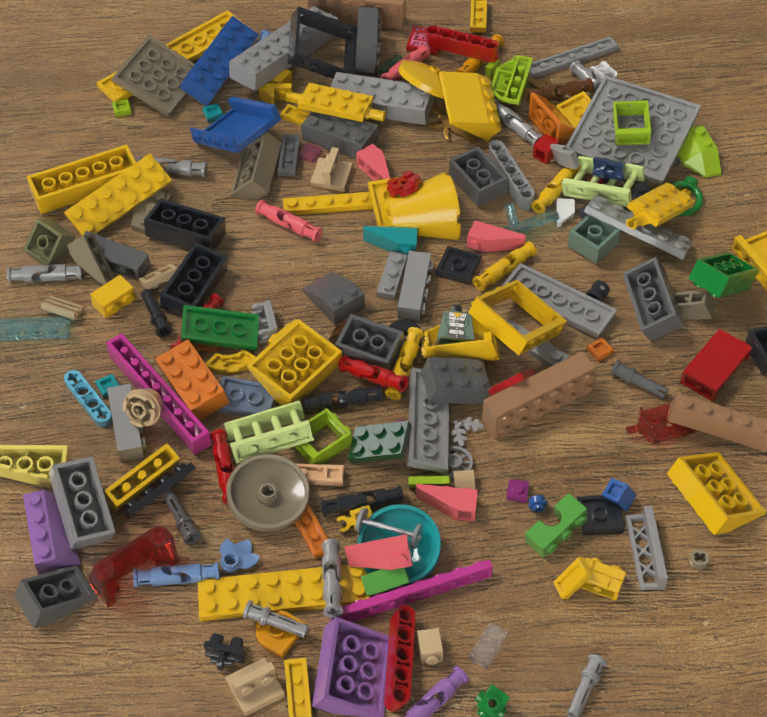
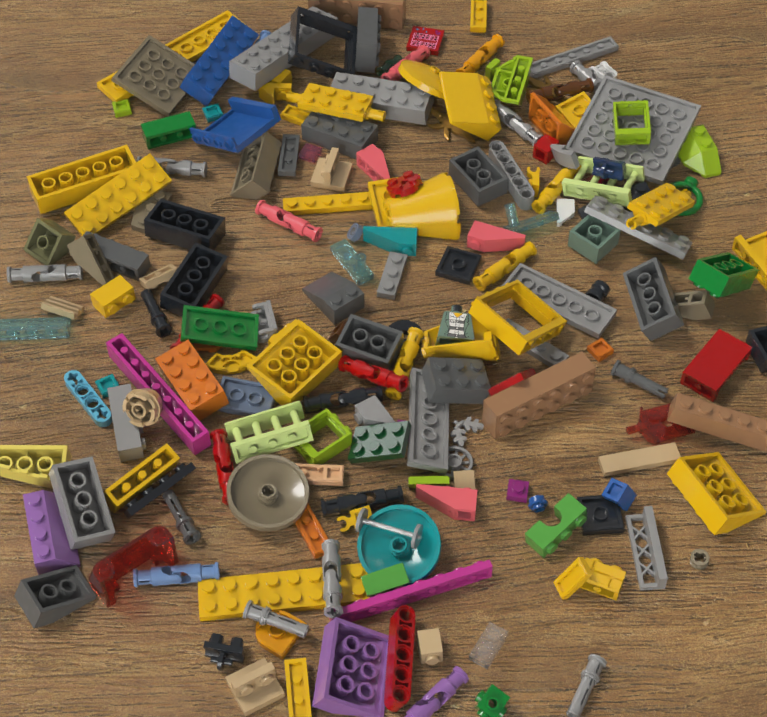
(167, 130): none -> green brick
(239, 554): medium blue plate -> none
(352, 262): none -> clear light blue piece
(355, 232): none -> sand blue tile
(371, 412): none -> light grey slope
(381, 554): coral slope -> none
(414, 286): light grey brick -> none
(462, 43): red beam -> none
(534, 180): none -> yellow plate
(638, 459): none -> tan tile

